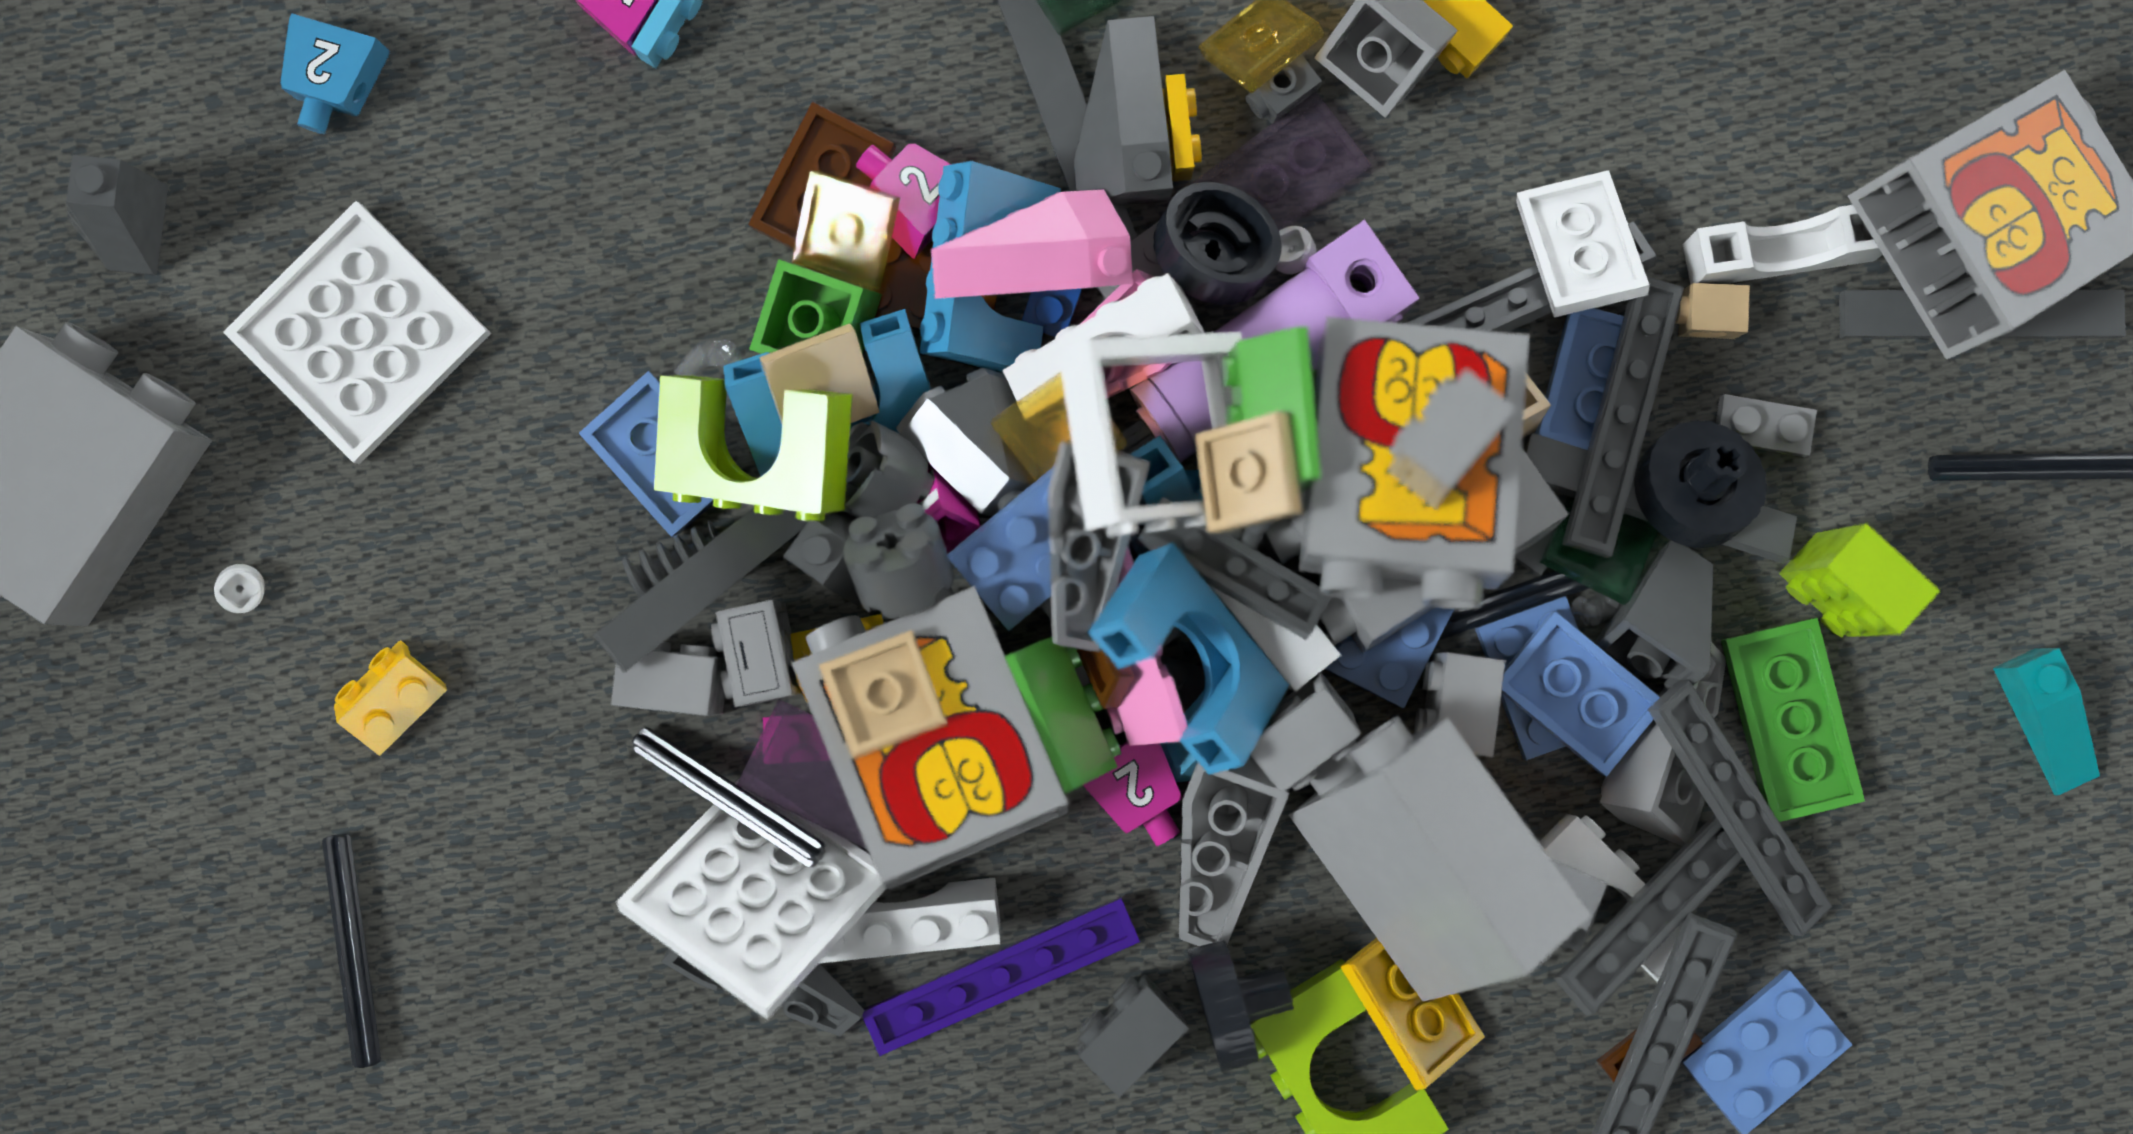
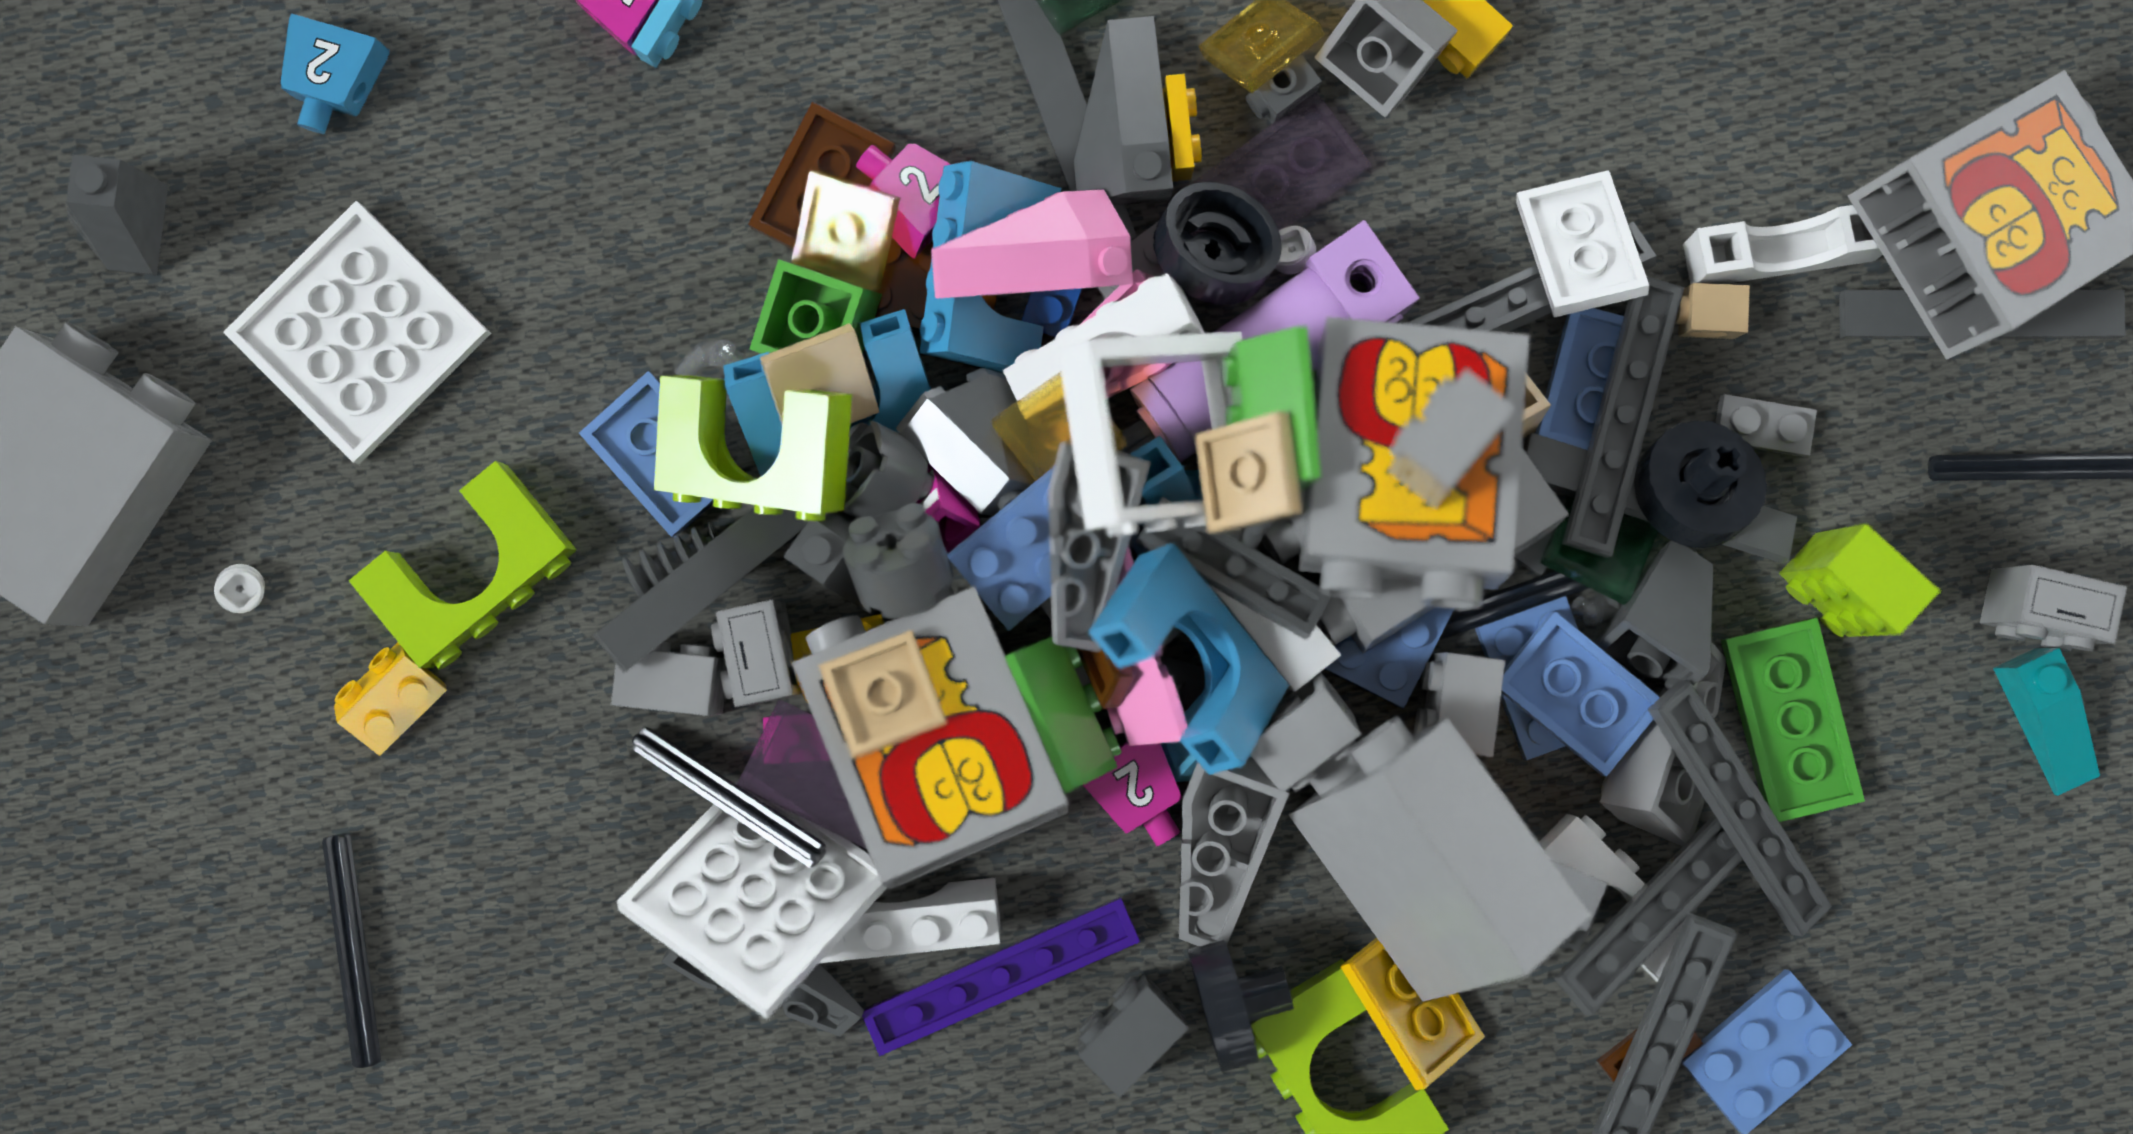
(528, 551): none -> lime arch
(2052, 607): none -> light grey brick

